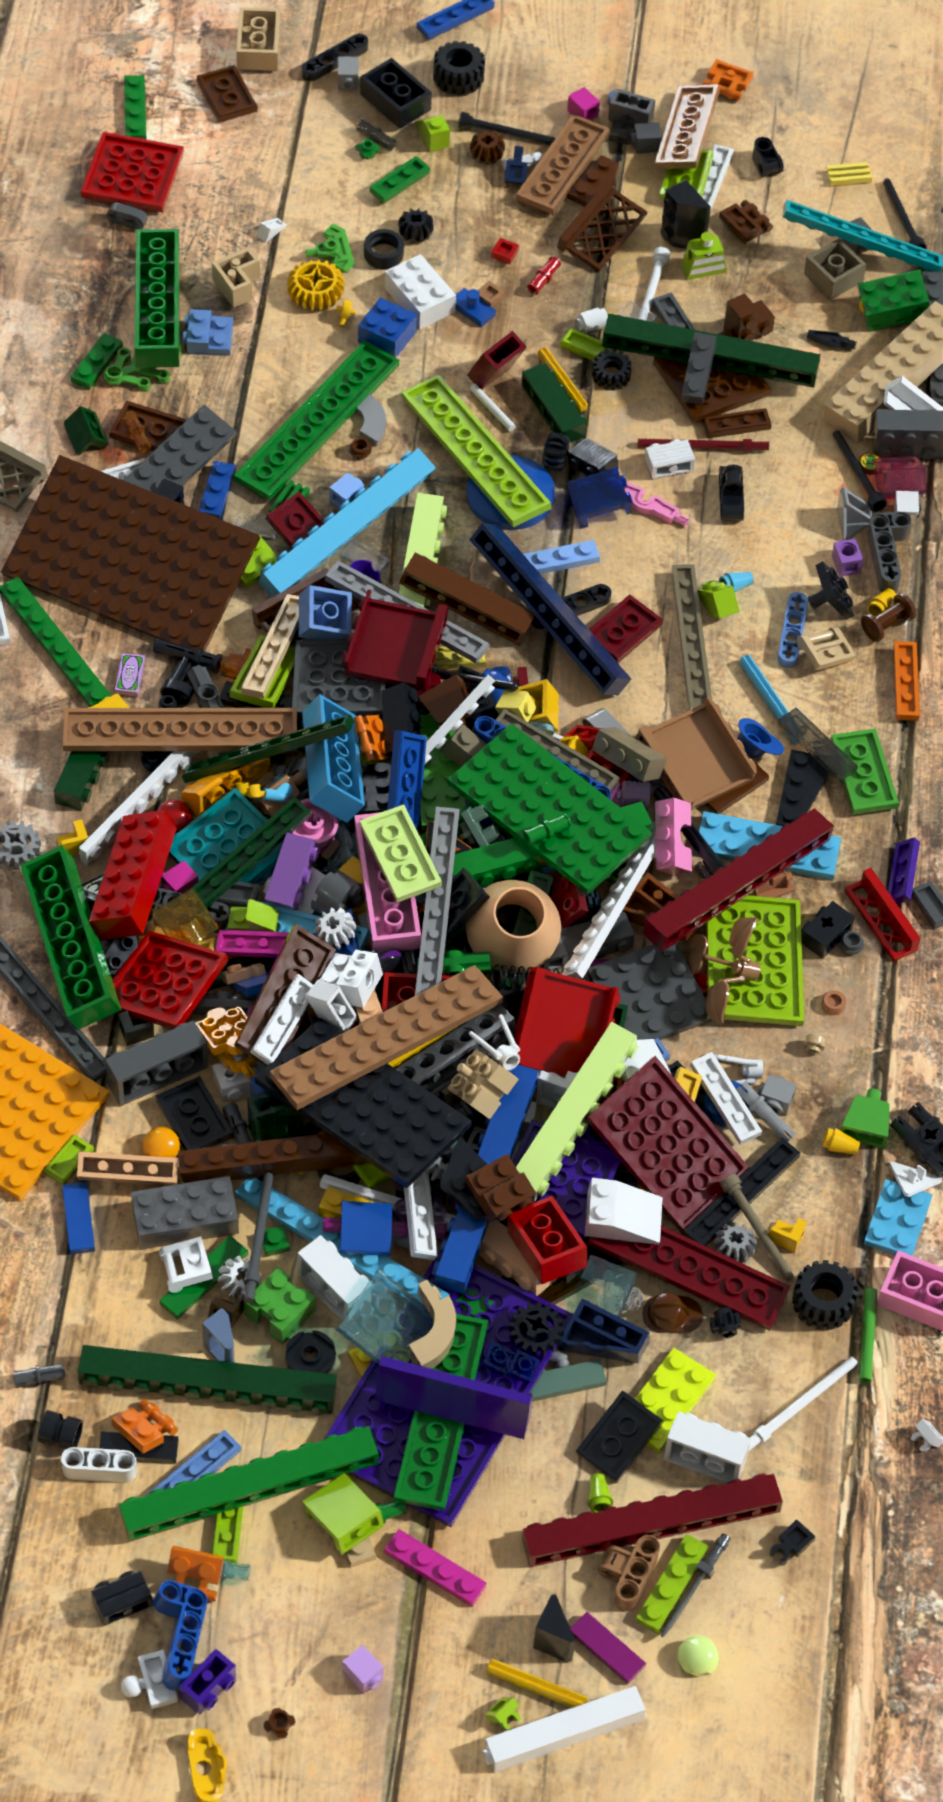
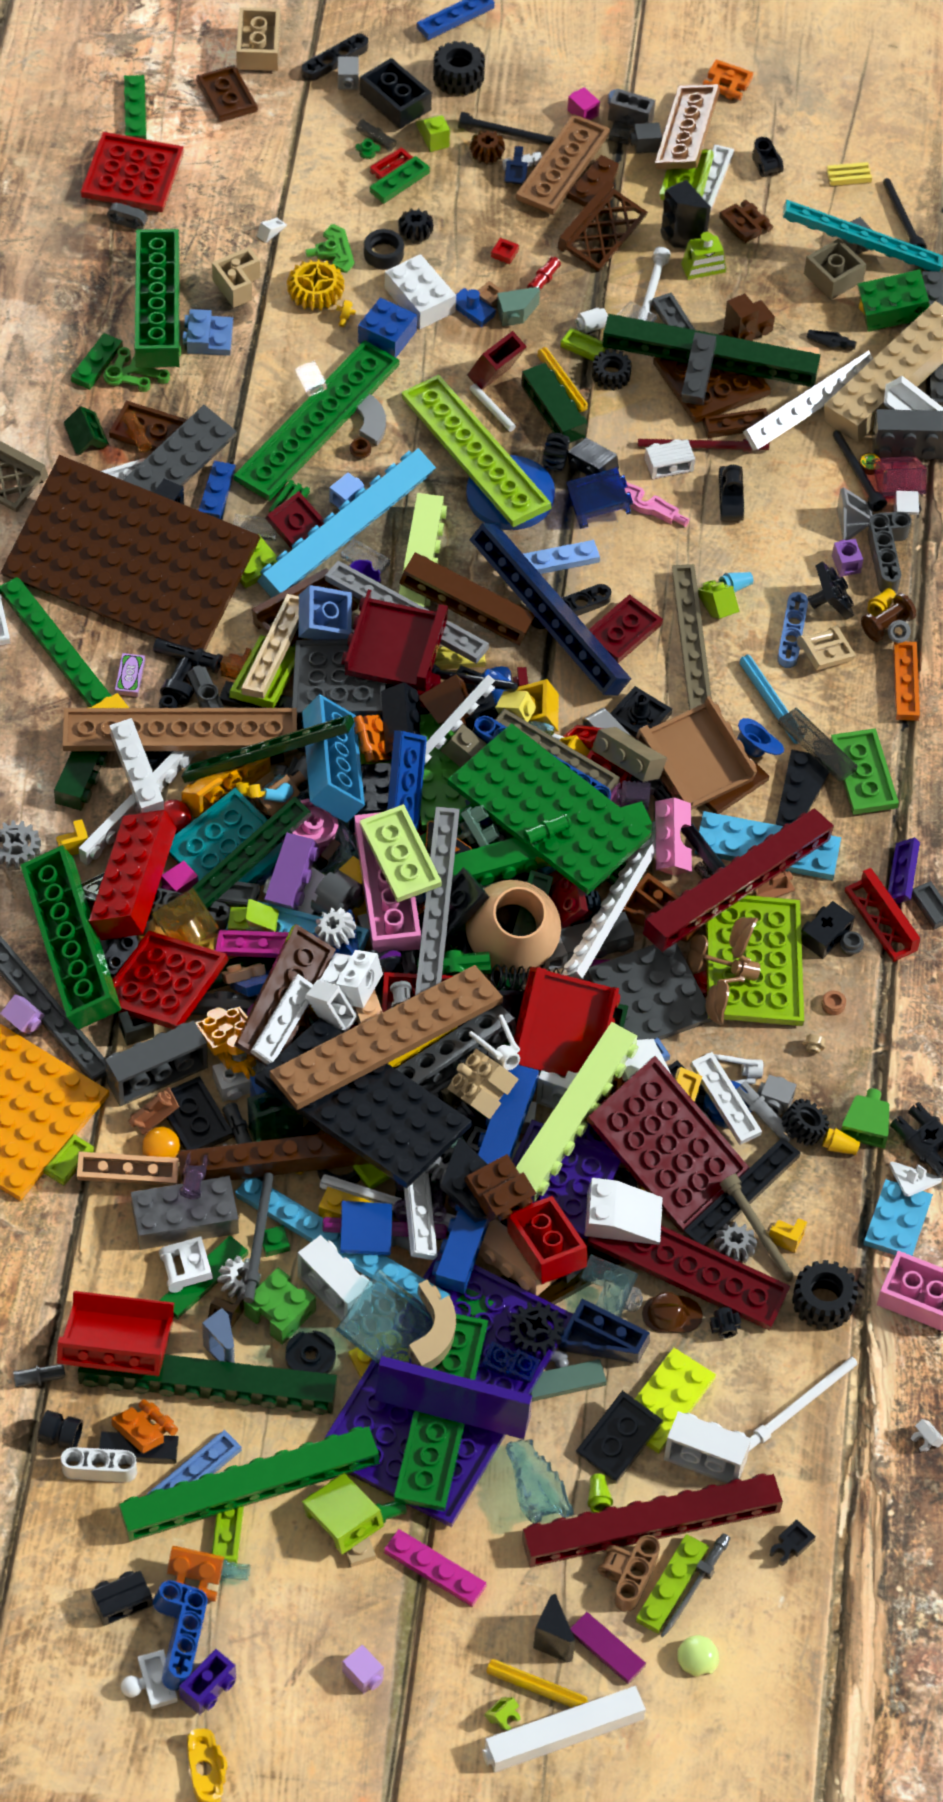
(23, 1014): none -> lavender brick
(78, 1218): blue tile -> none
(116, 1333): none -> red panel
(136, 766): none -> white brick
(154, 1111): none -> nougat hinge
(193, 1179): none -> clear purple piece
(276, 1716): reddish brown plate -> none
(311, 378): none -> clear tile
(391, 161): none -> red tile
(399, 993): none -> light grey bush
(517, 305): none -> sand green slope
(537, 1486): none -> clear light blue animal
(639, 708): none -> black plate
(804, 404): none -> white plate
(805, 1122): none -> black tyre
(868, 1334): bright green piece -> none
(905, 631): none -> light grey cone

